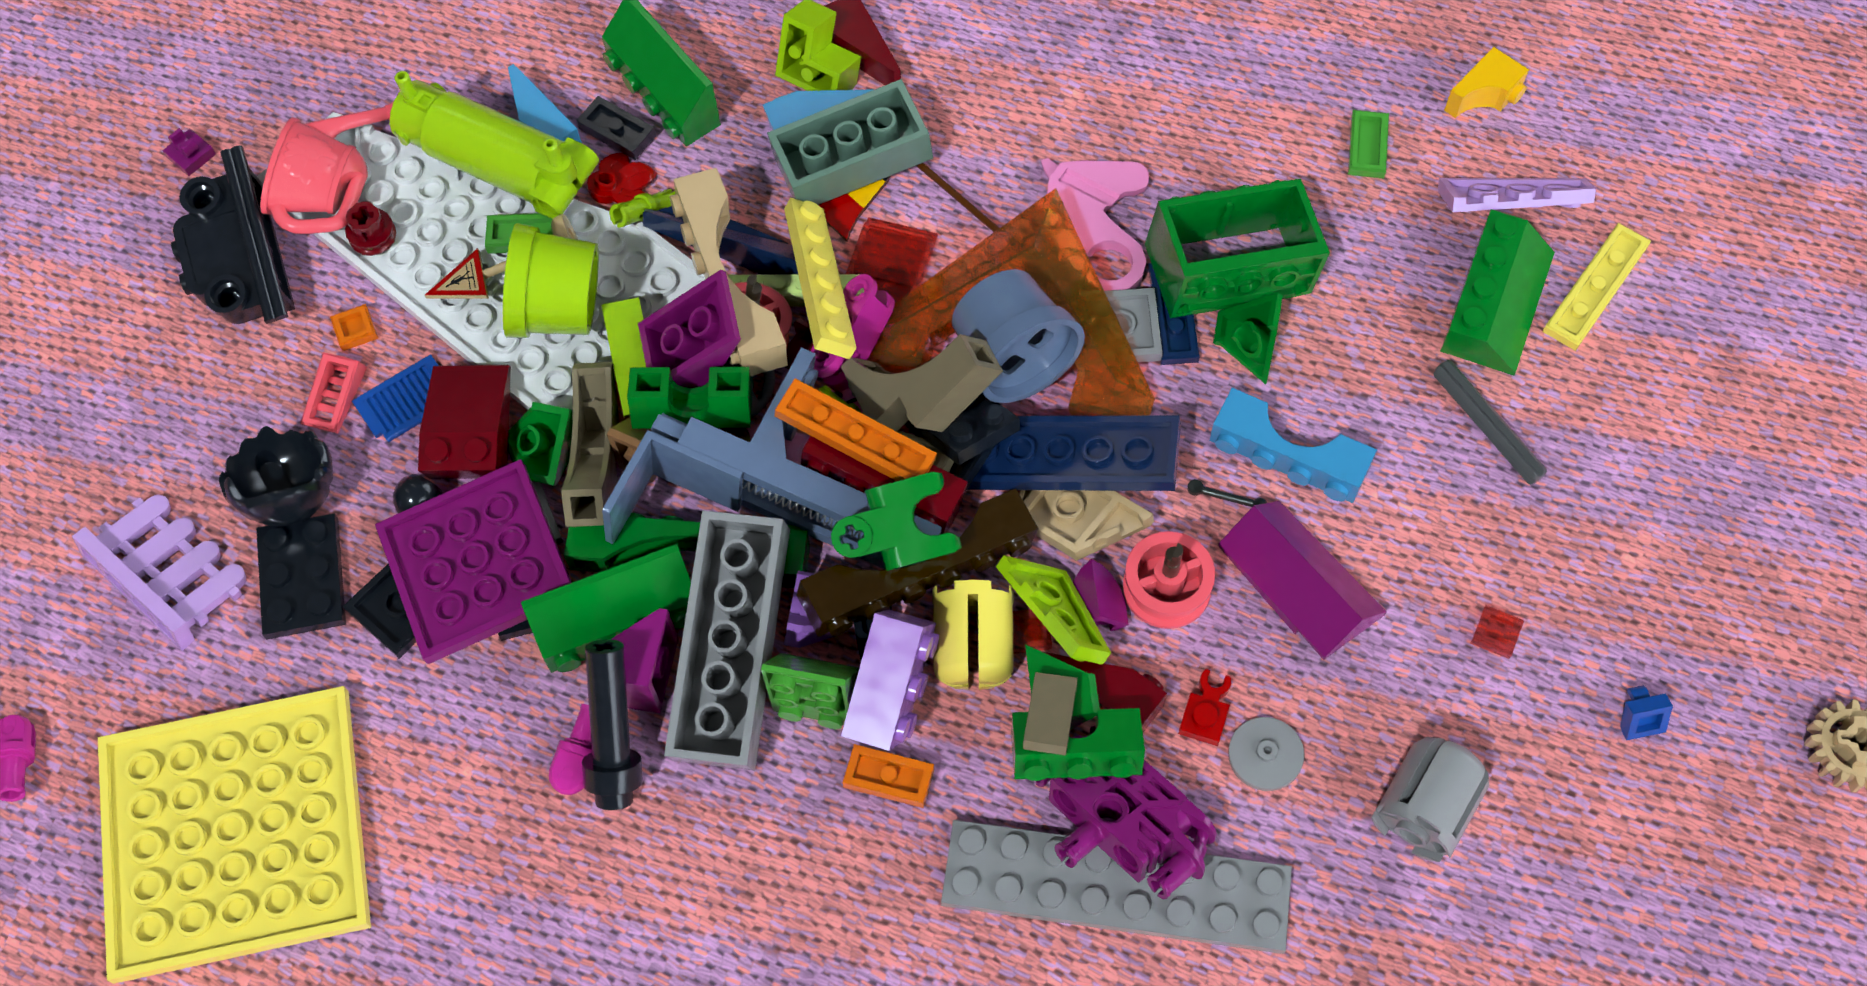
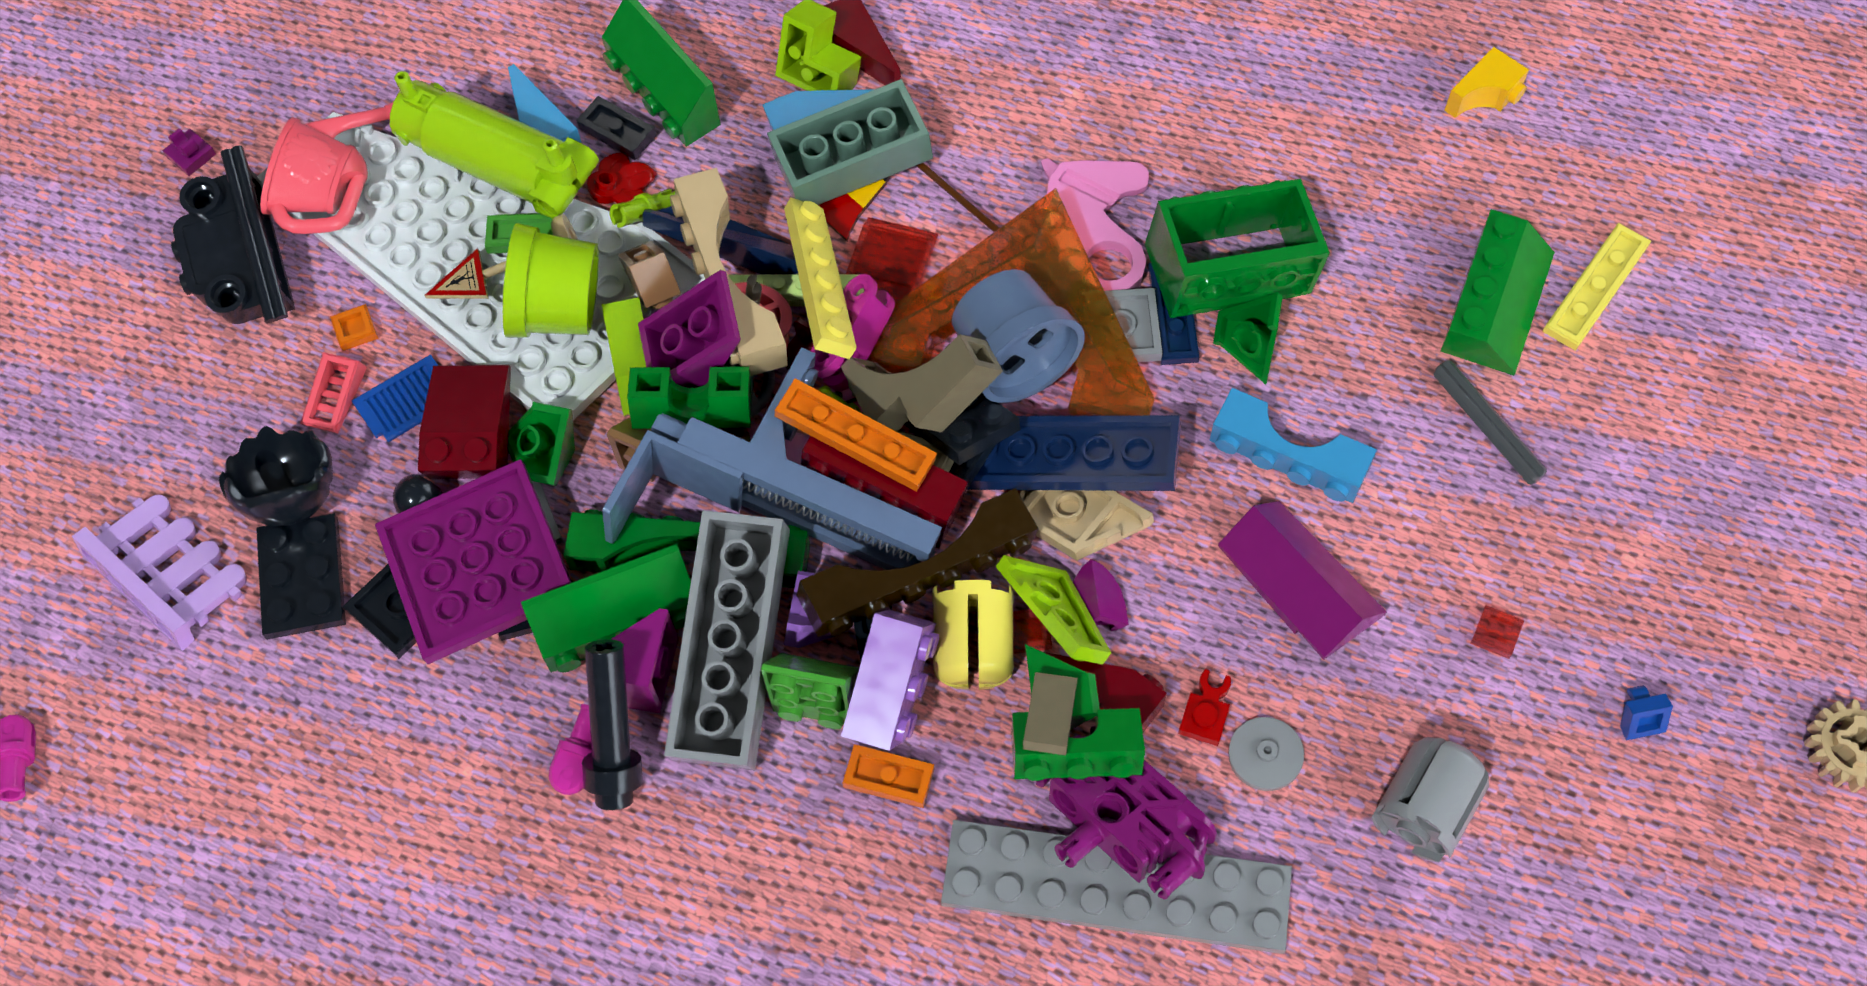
(230, 834): light yellow plate -> none
(375, 223): dark red piece -> none
(592, 462): dark tan arch -> none
(650, 274): none -> medium nougat slope
(891, 524): green piece -> none
(1168, 579): coral wheel -> none
(1196, 488): pearl dark grey hinge -> none
(1368, 144): bright green tile -> none
(1509, 193): lavender wing -> none

